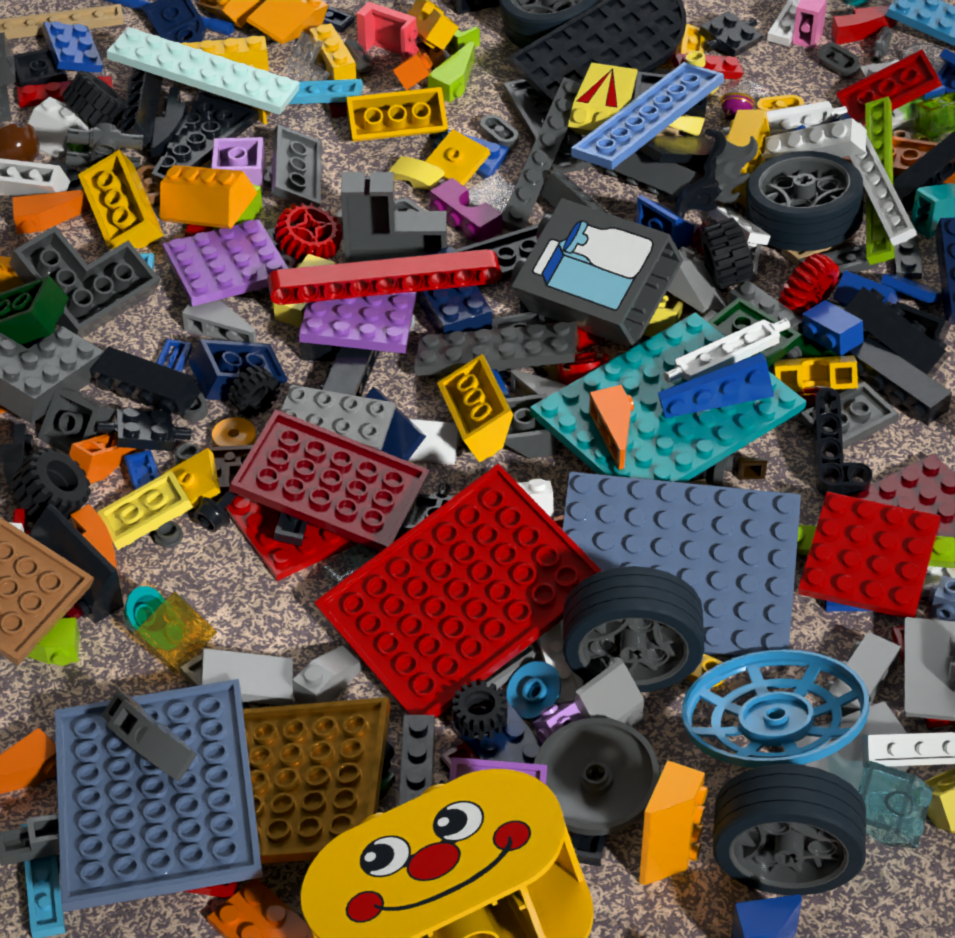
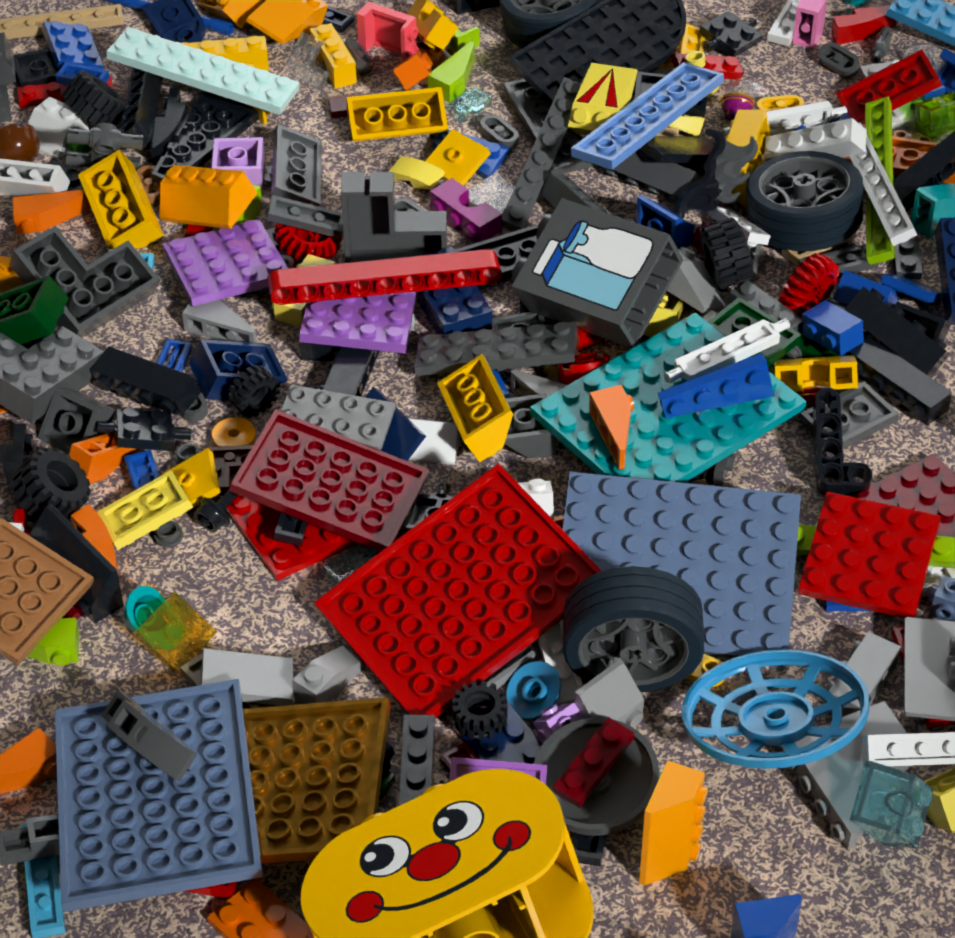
(70, 70): none -> blue plate
(305, 216): none -> dark grey plate
(327, 91): medium azure plate -> none
(471, 101): none -> clear light blue plate
(593, 762): none -> dark red plate
(751, 468): dark brown slope -> none
(790, 829): black wheel -> none

